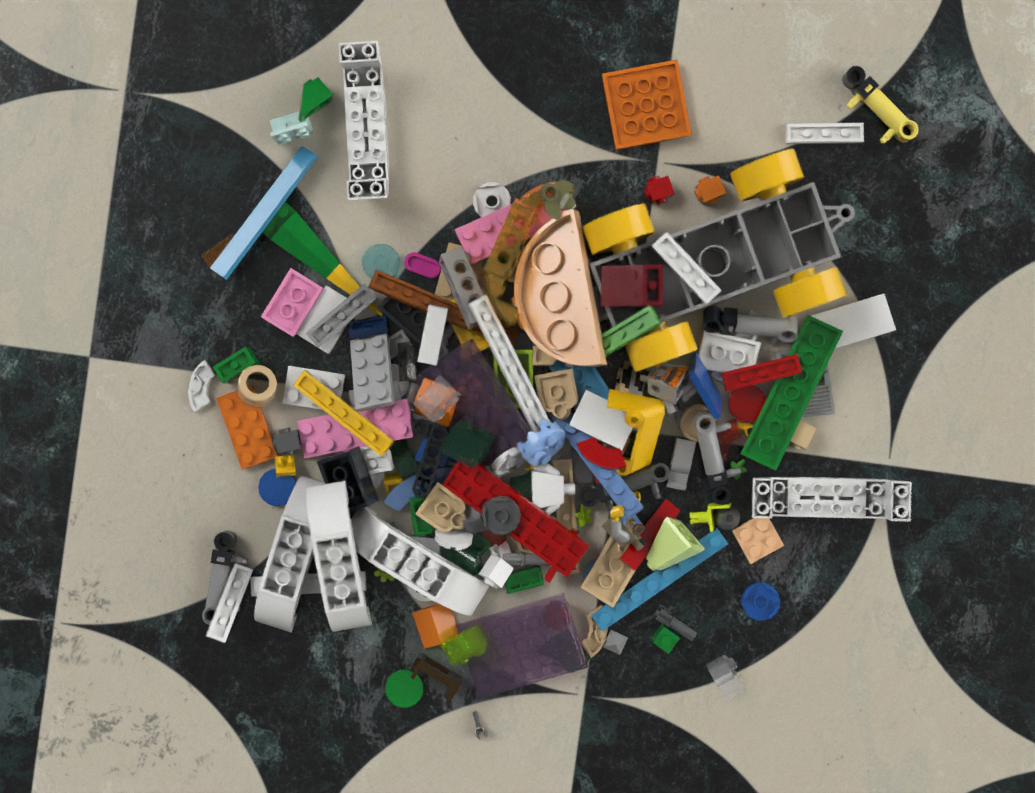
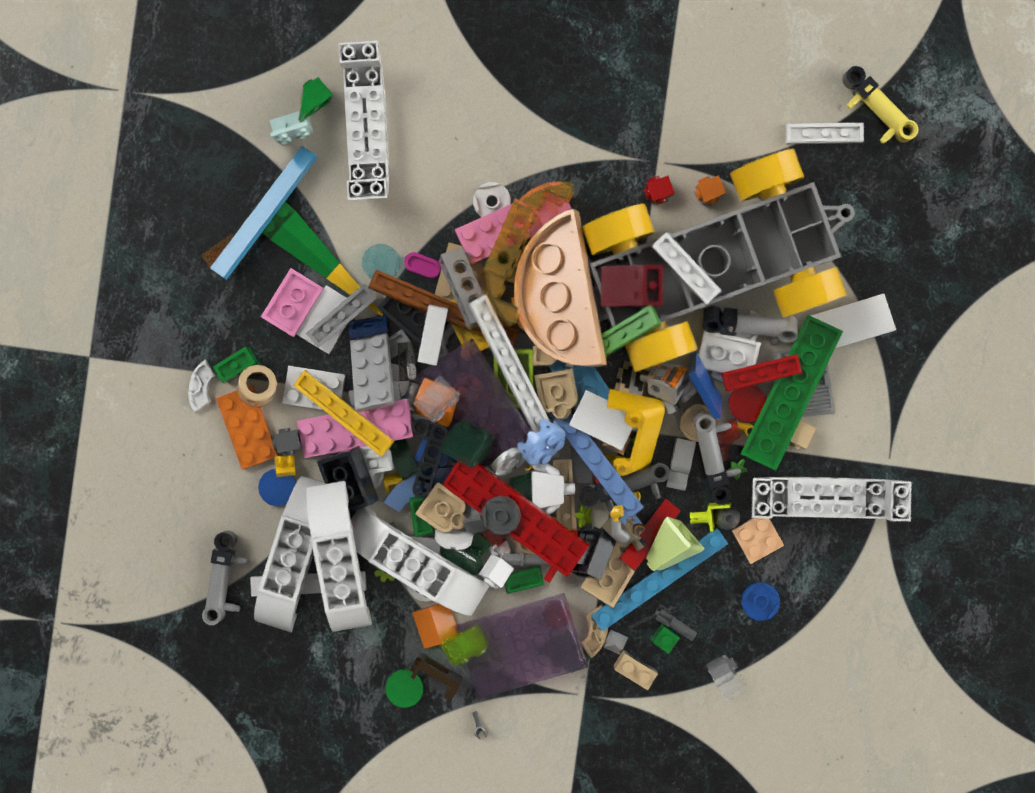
(229, 603): white plate -> none
(559, 200): olive plate -> none
(600, 456): red tile -> none
(600, 555): none -> black window
(635, 669): none -> tan brick
(646, 104): orange plate -> none

